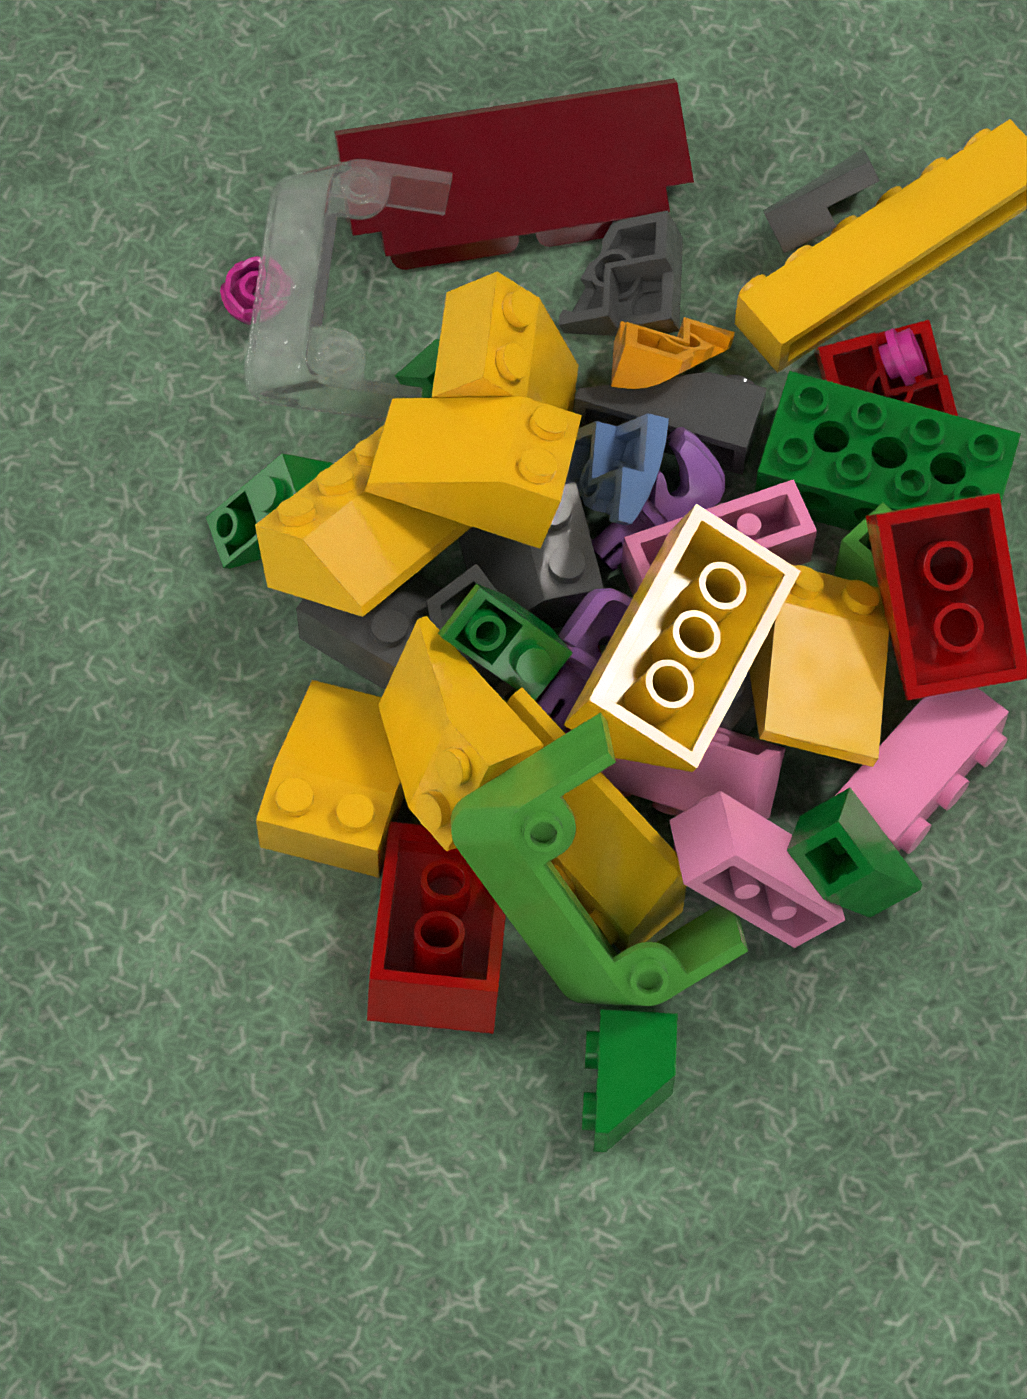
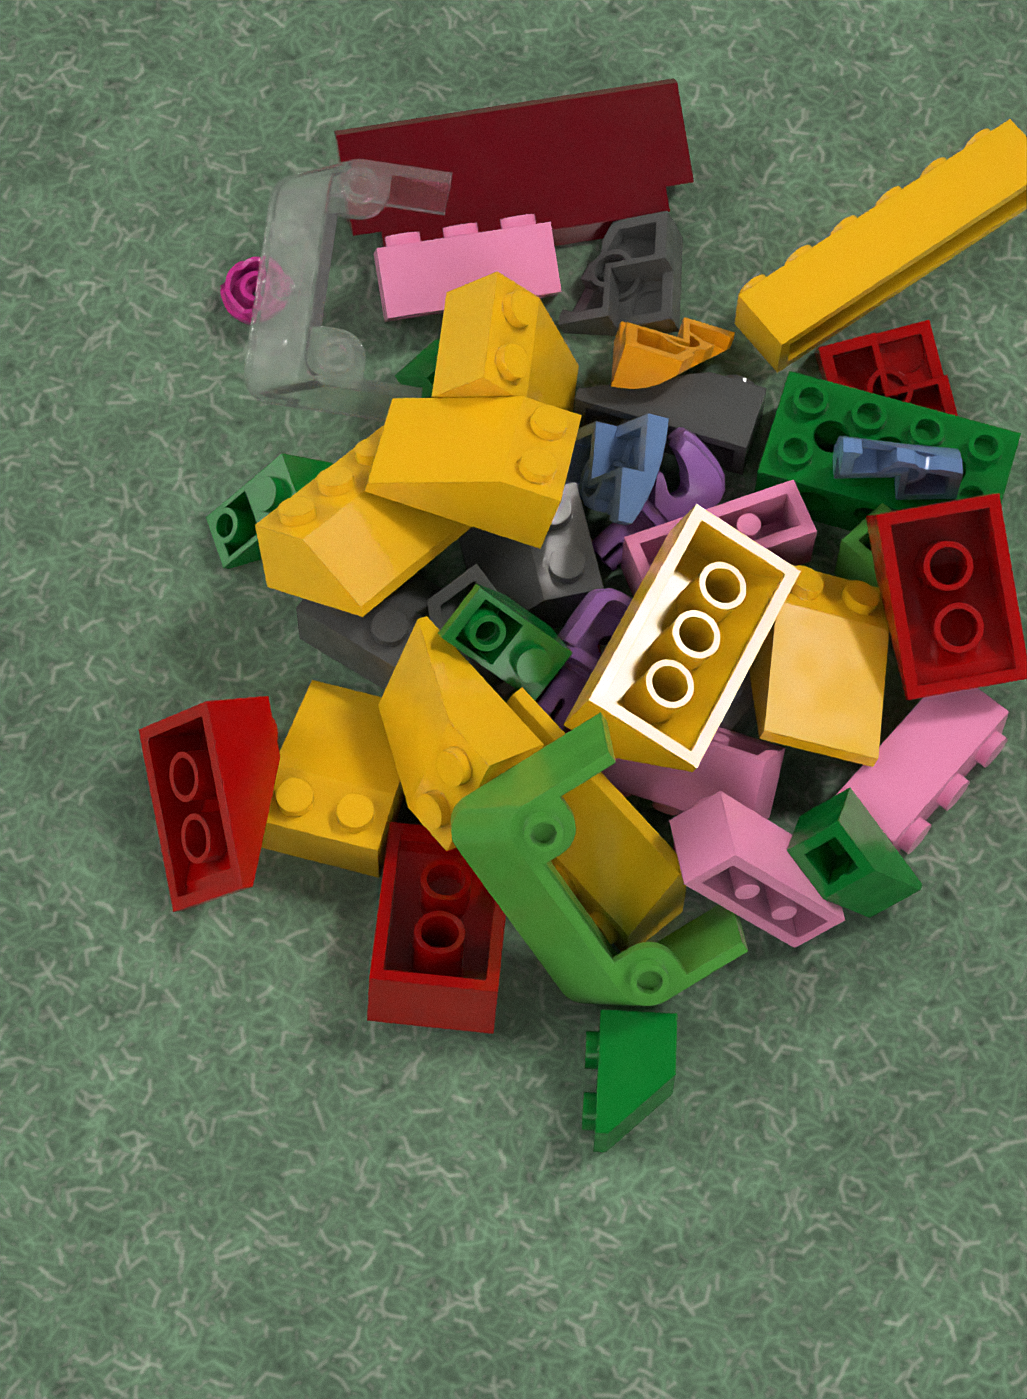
(211, 794): none -> red slope
(419, 273): none -> bright pink brick
(805, 211): dark grey slope -> none
(902, 356): dark pink plate -> none
(917, 469): none -> medium blue slope

